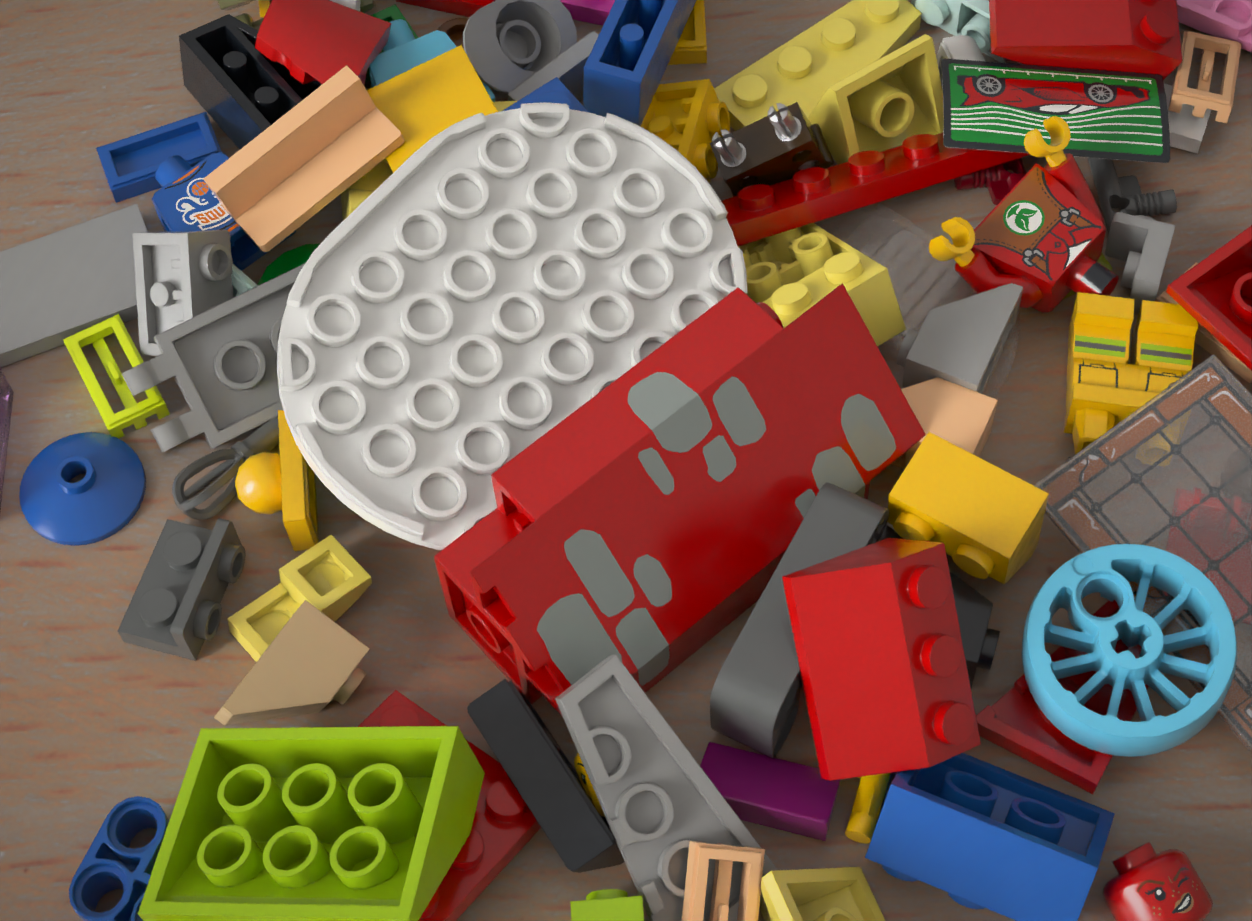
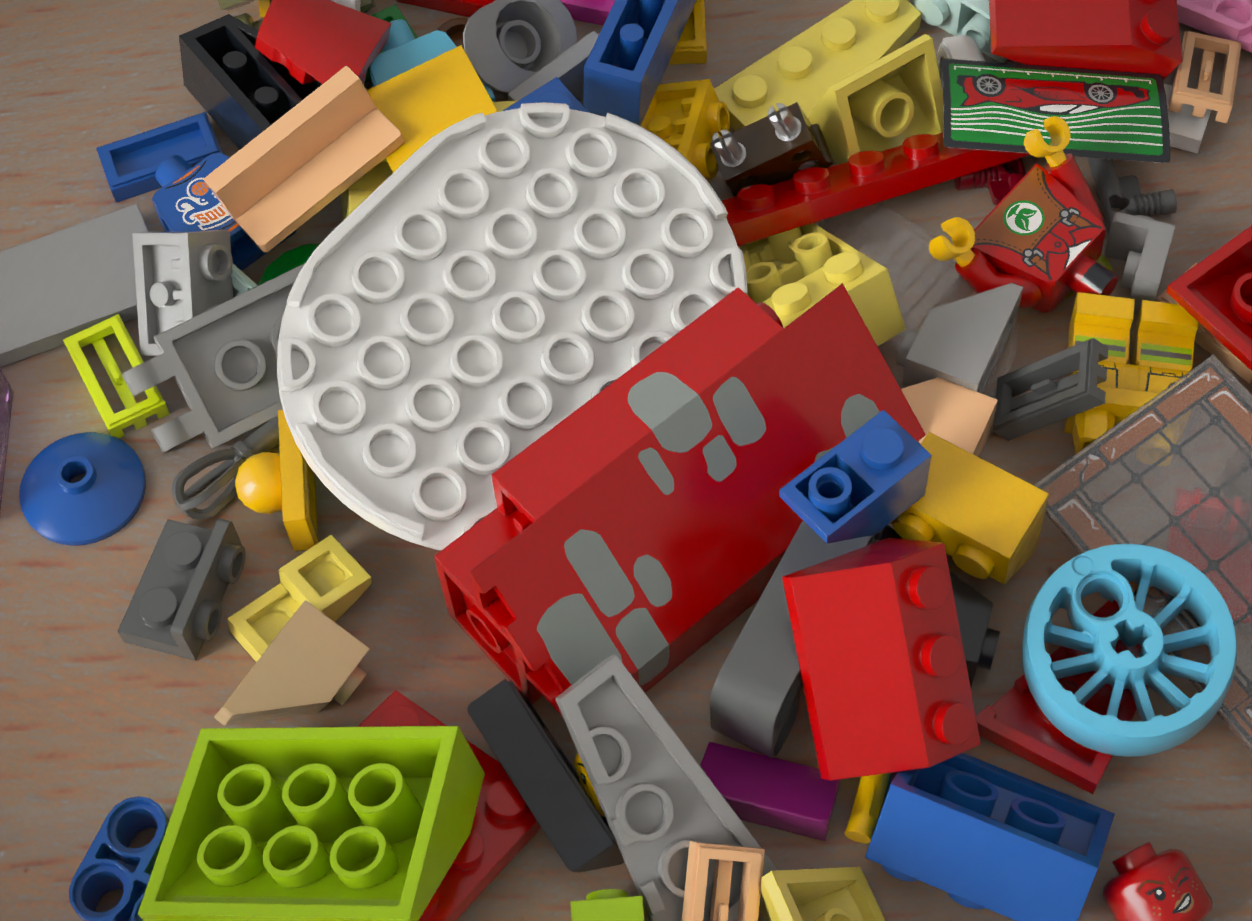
(861, 482): none -> blue slope
(1049, 399): none -> dark grey tile

